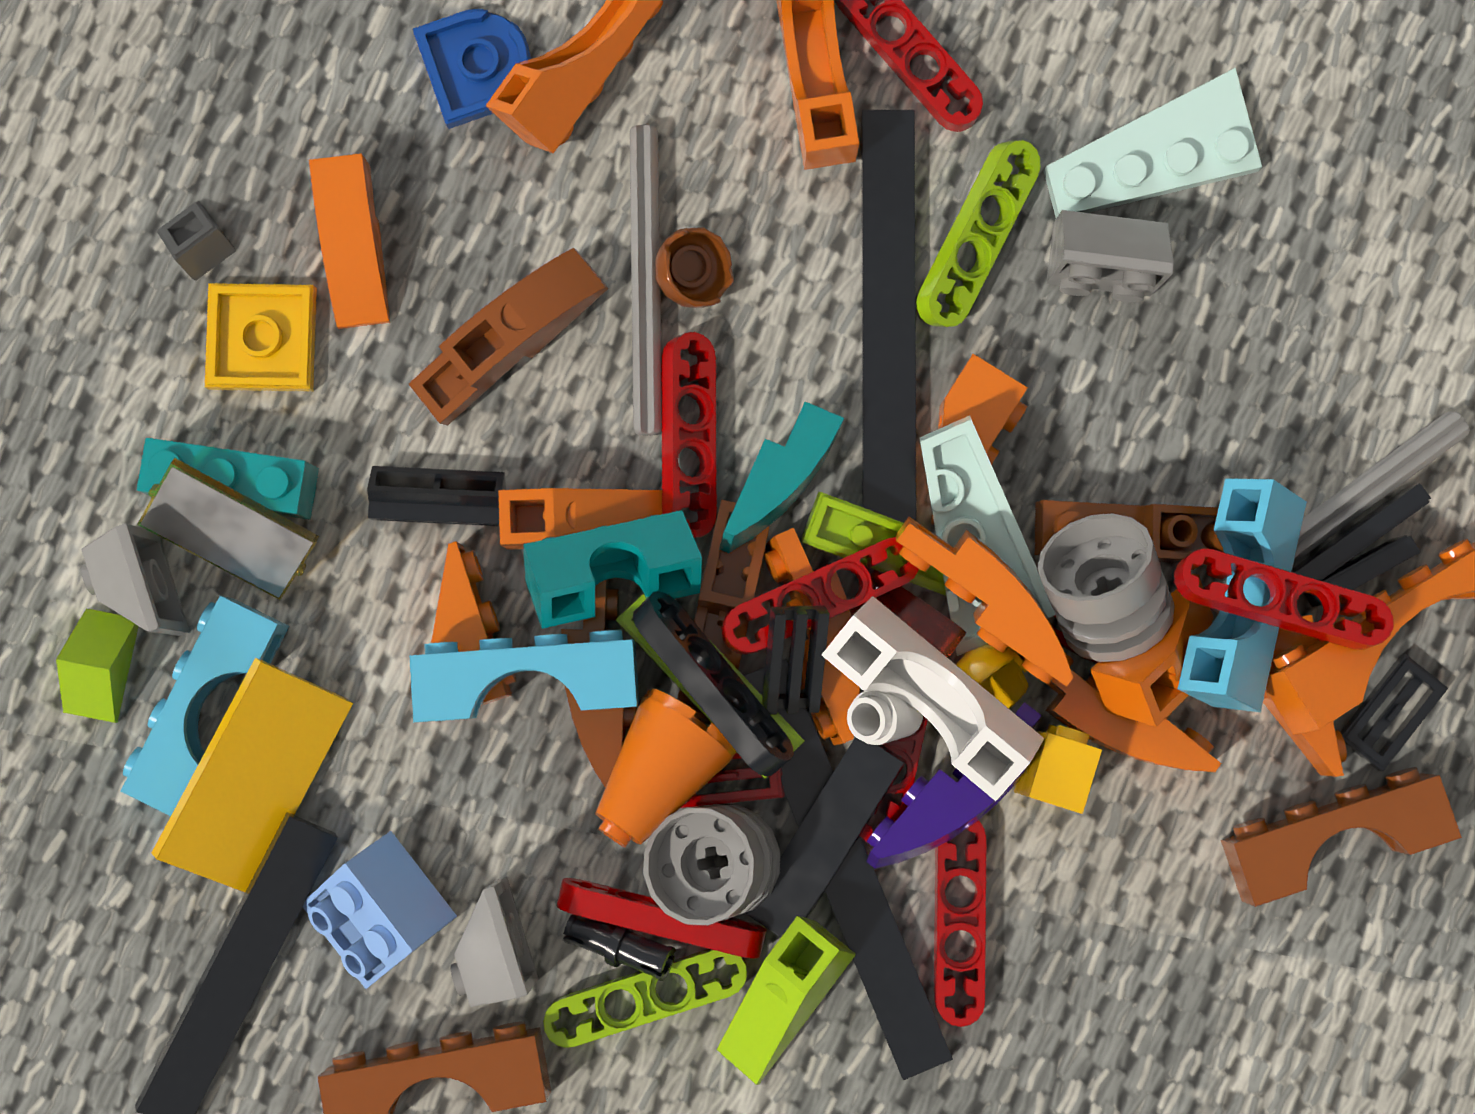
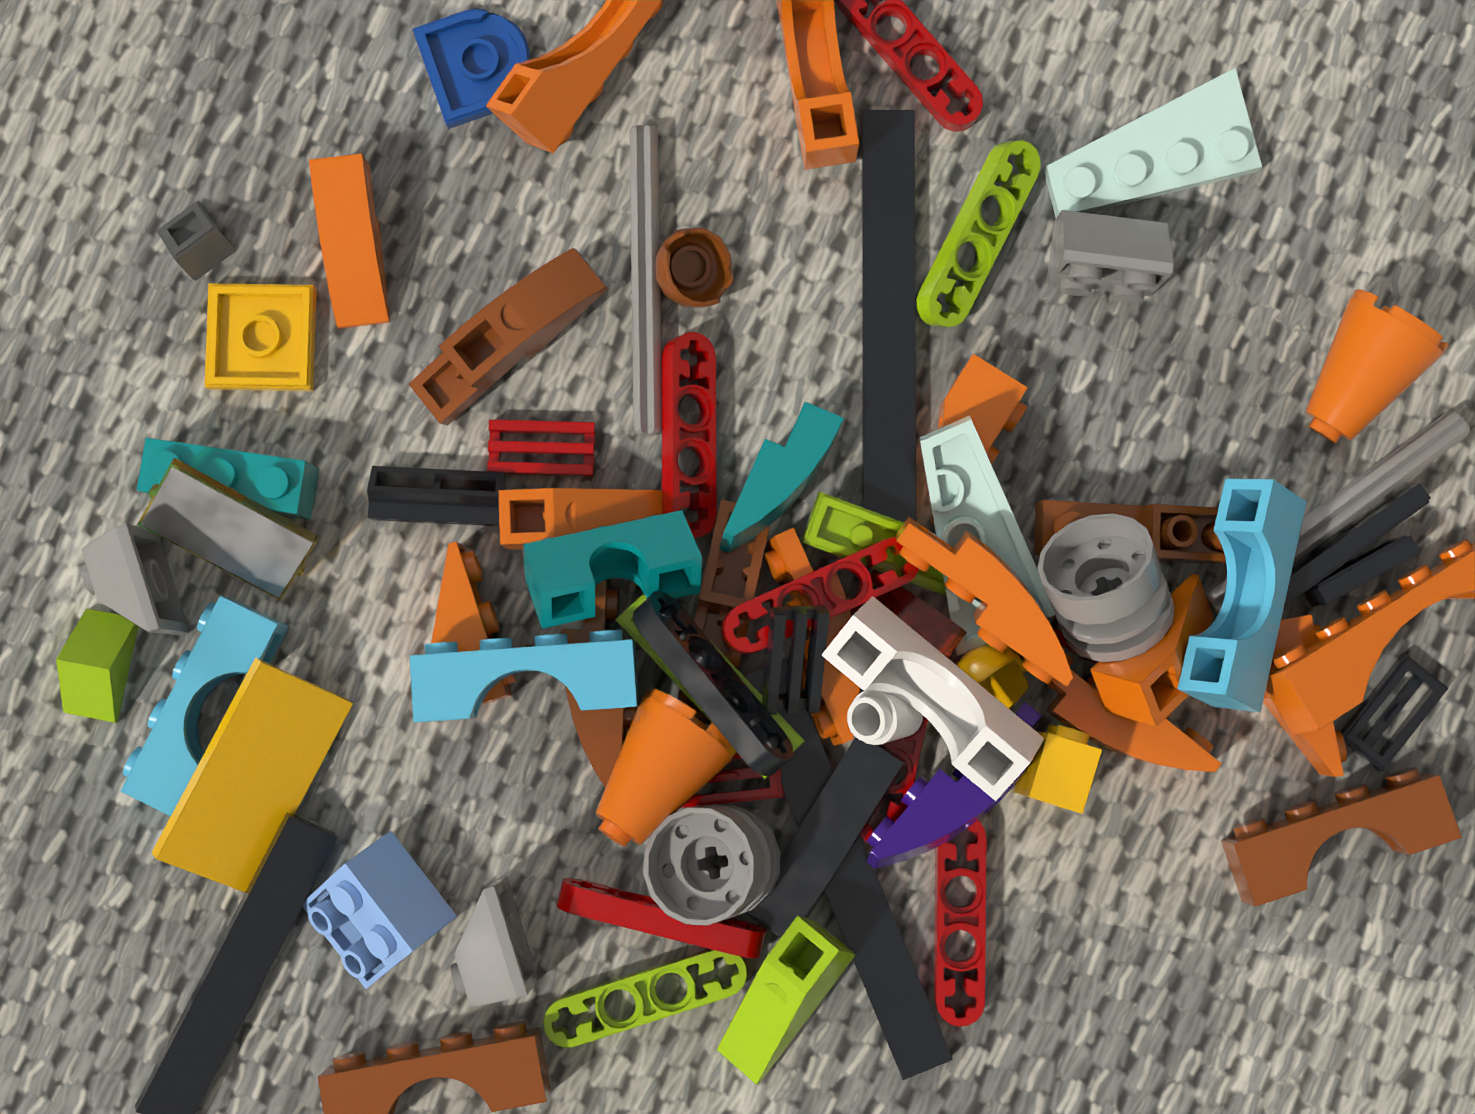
(496, 447): none -> red tile
(620, 946): black pin -> none
(1282, 605): red beam -> none
(1369, 365): none -> orange cone

